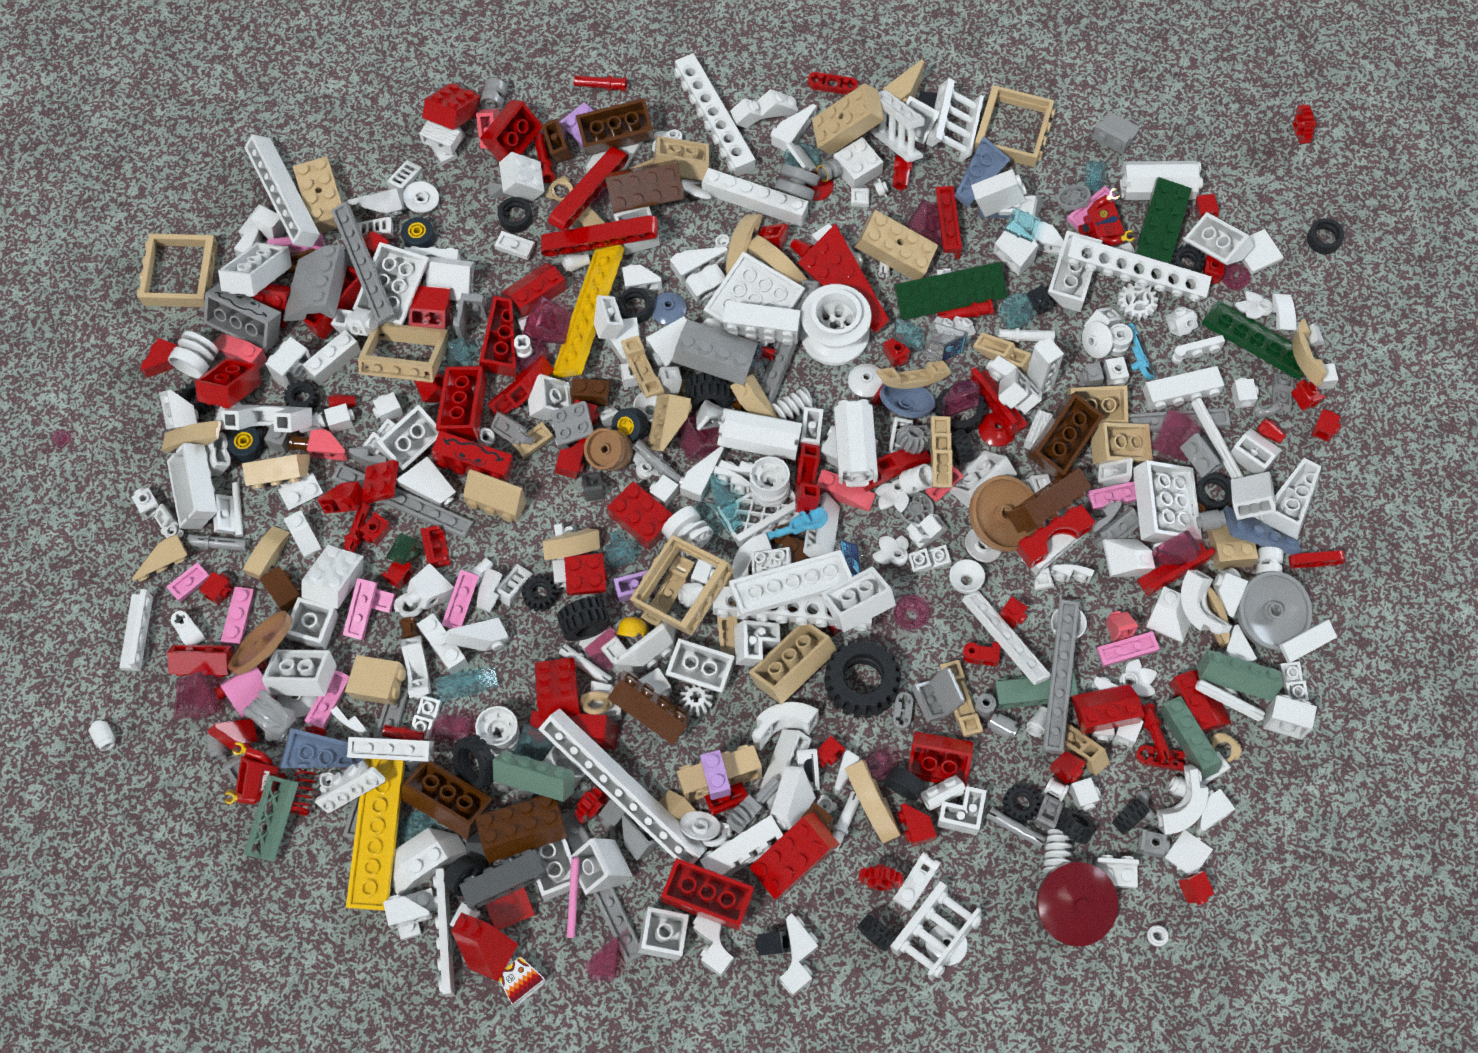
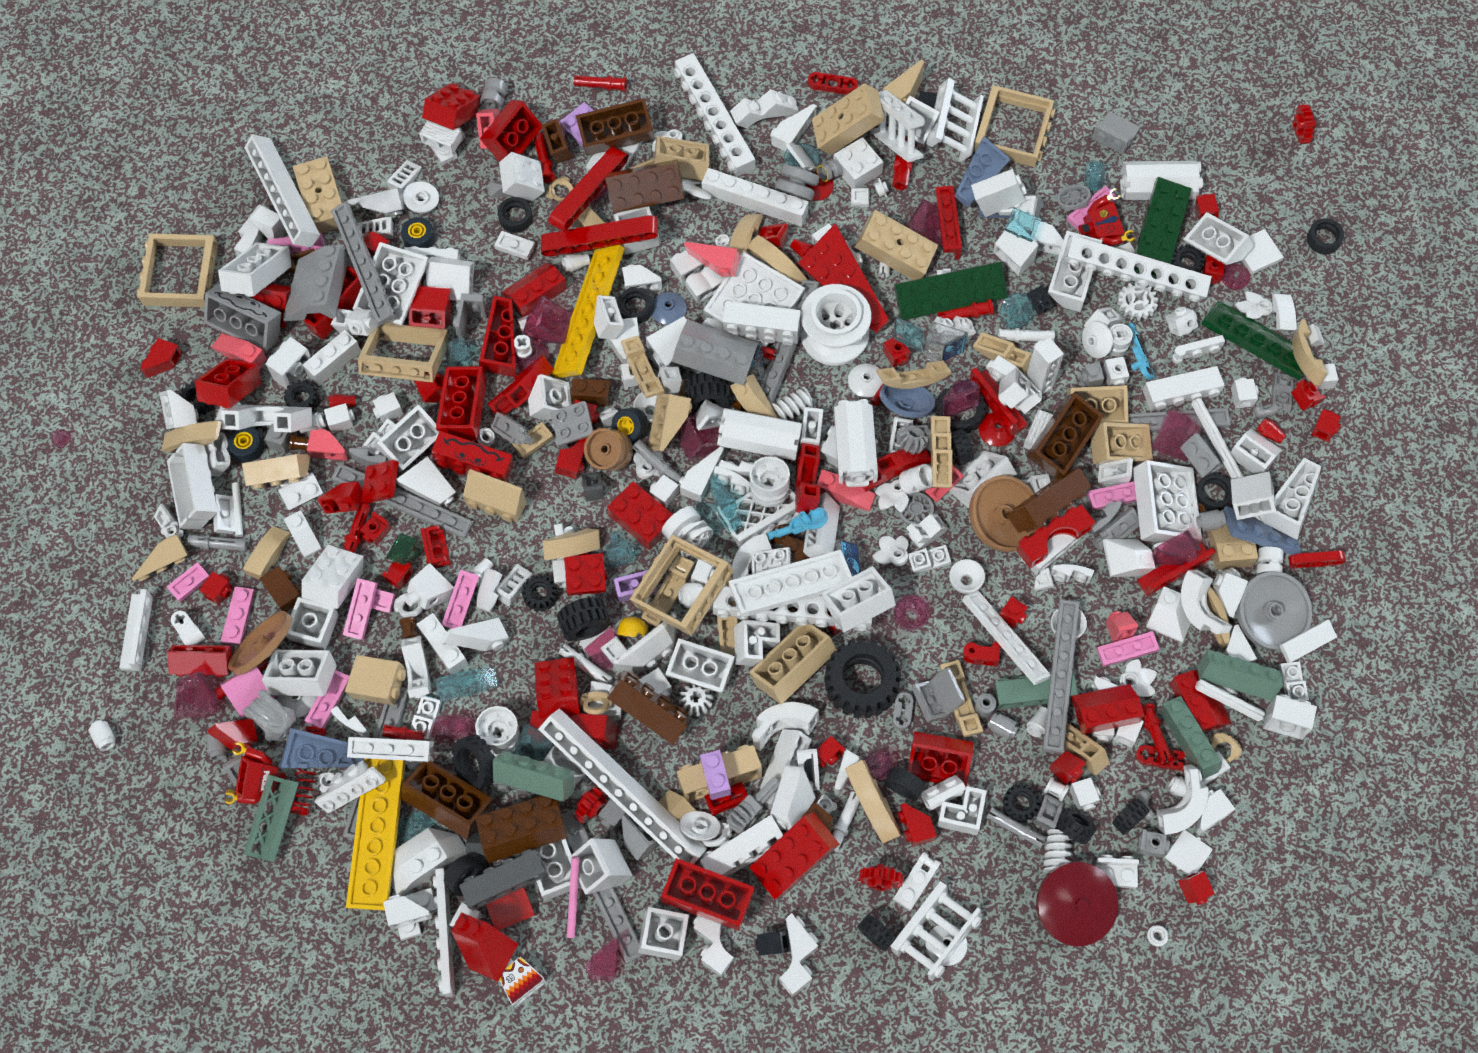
(145, 502): white brick -> none
(193, 354): white wheel -> none
(717, 258): none -> coral slope
(973, 545): white dish -> none

